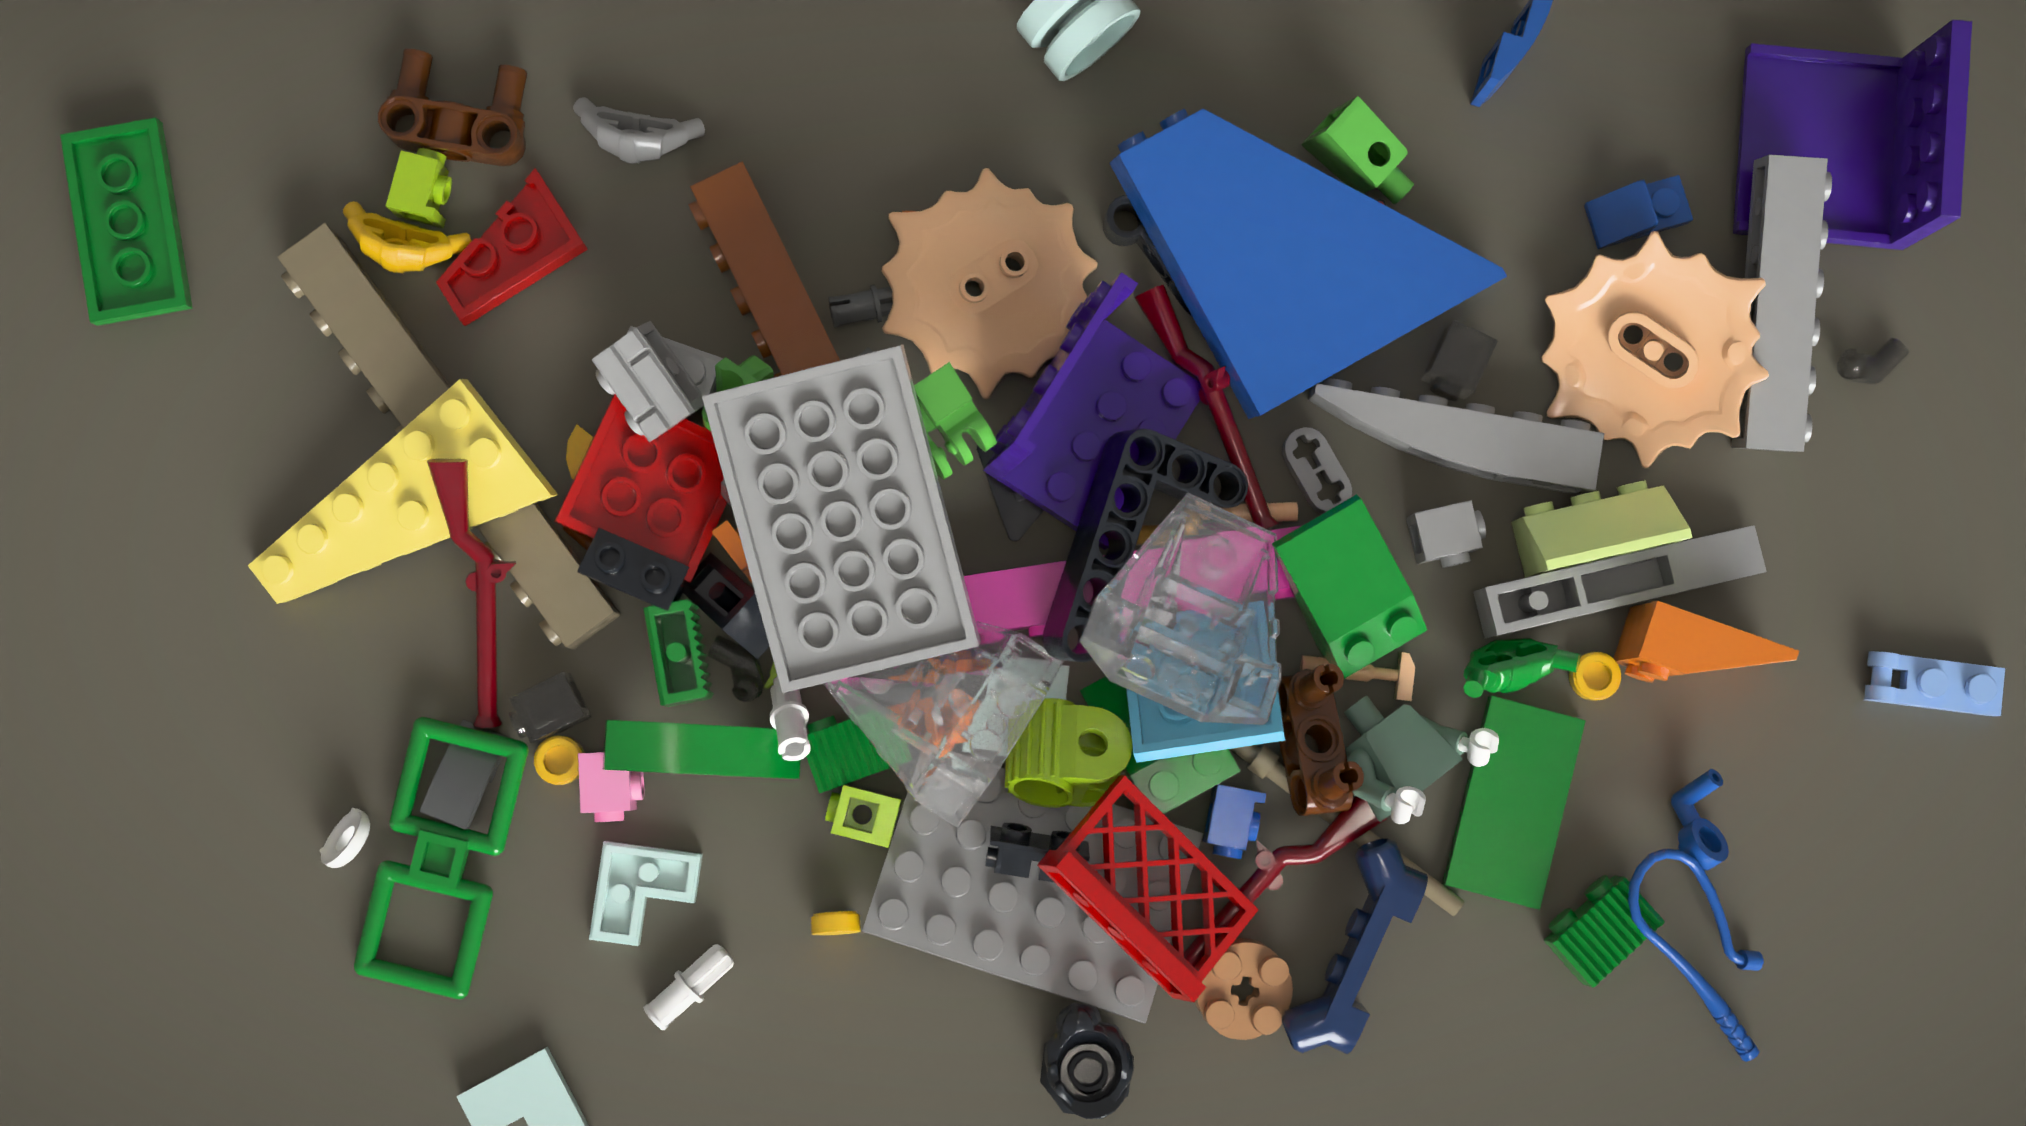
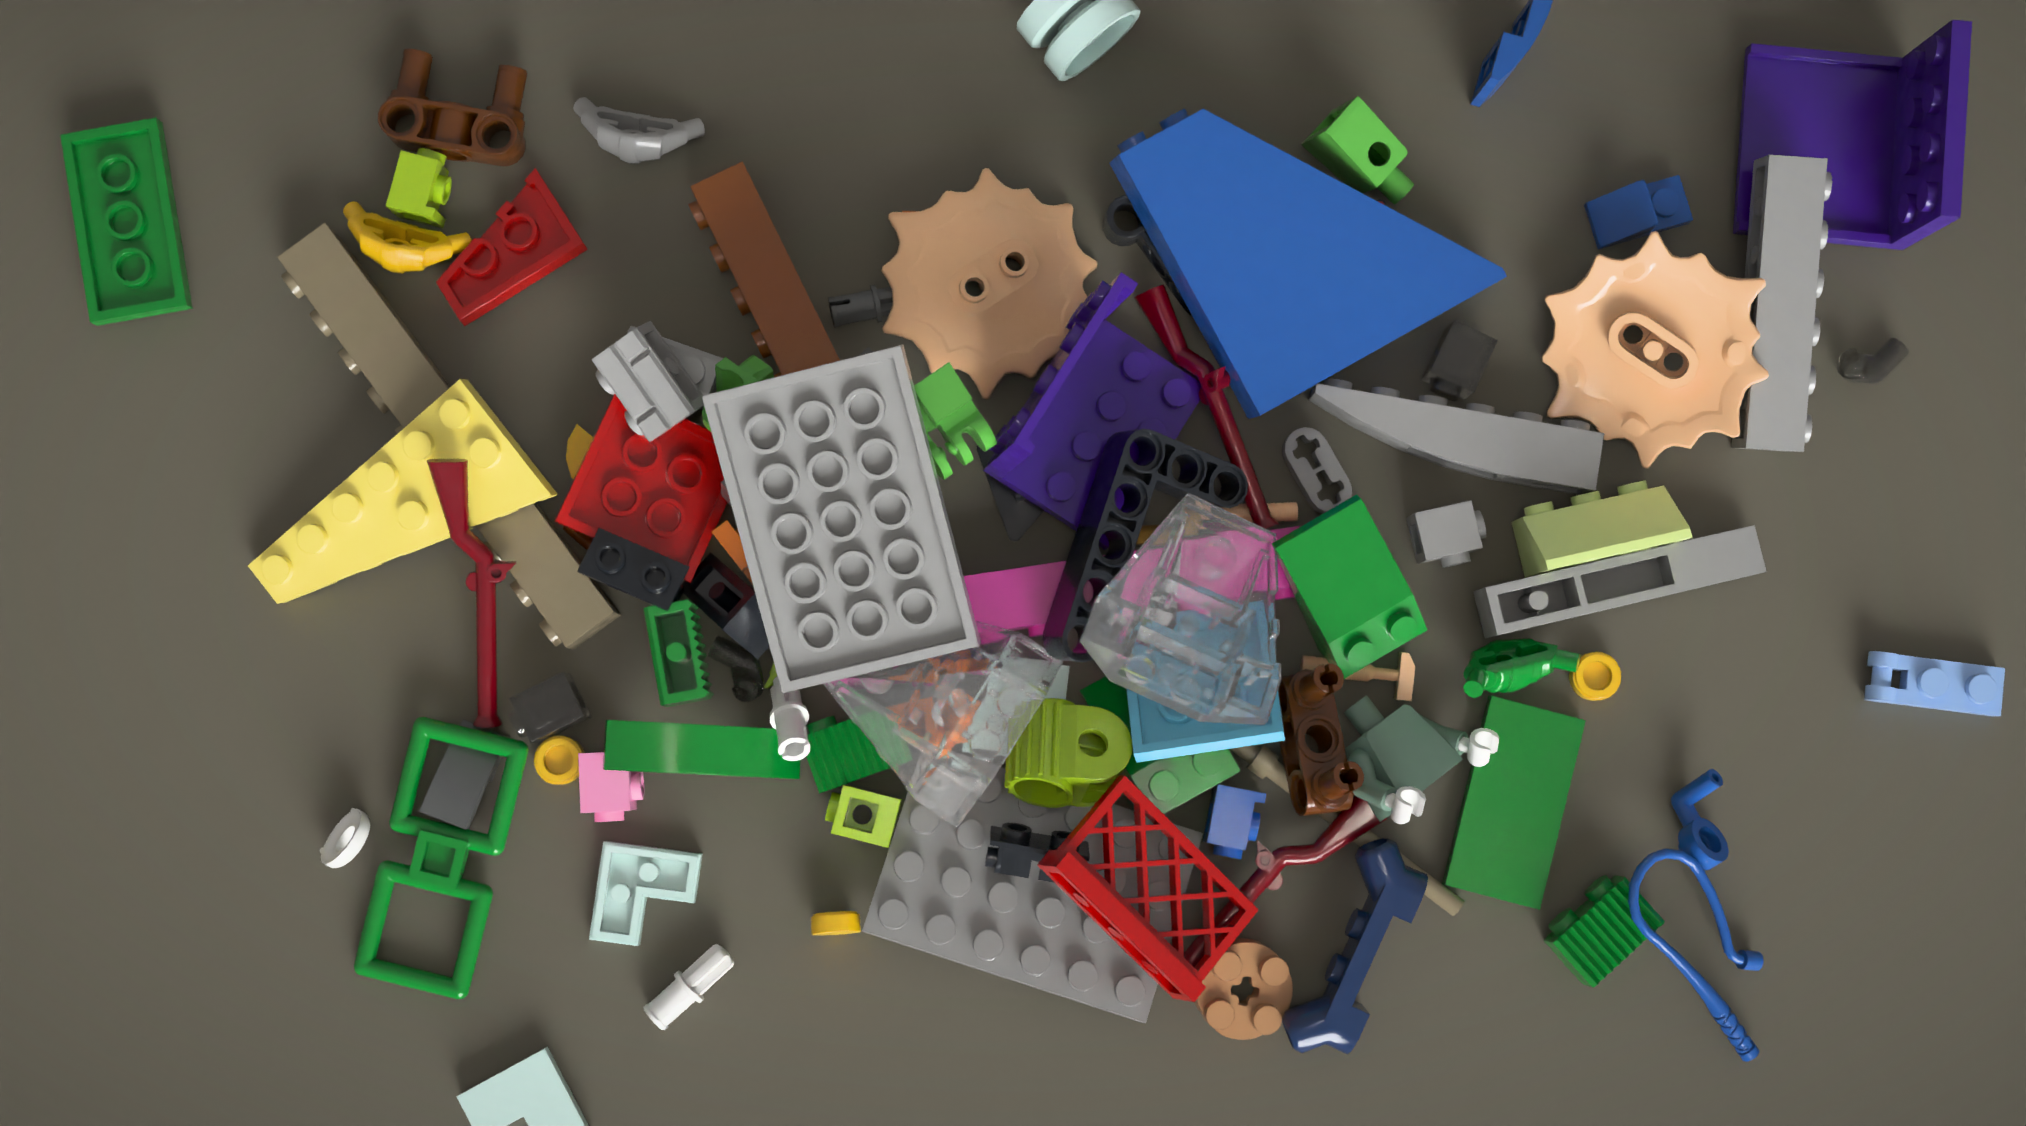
(1086, 1063): black piece -> none
(1672, 642): orange slope -> none

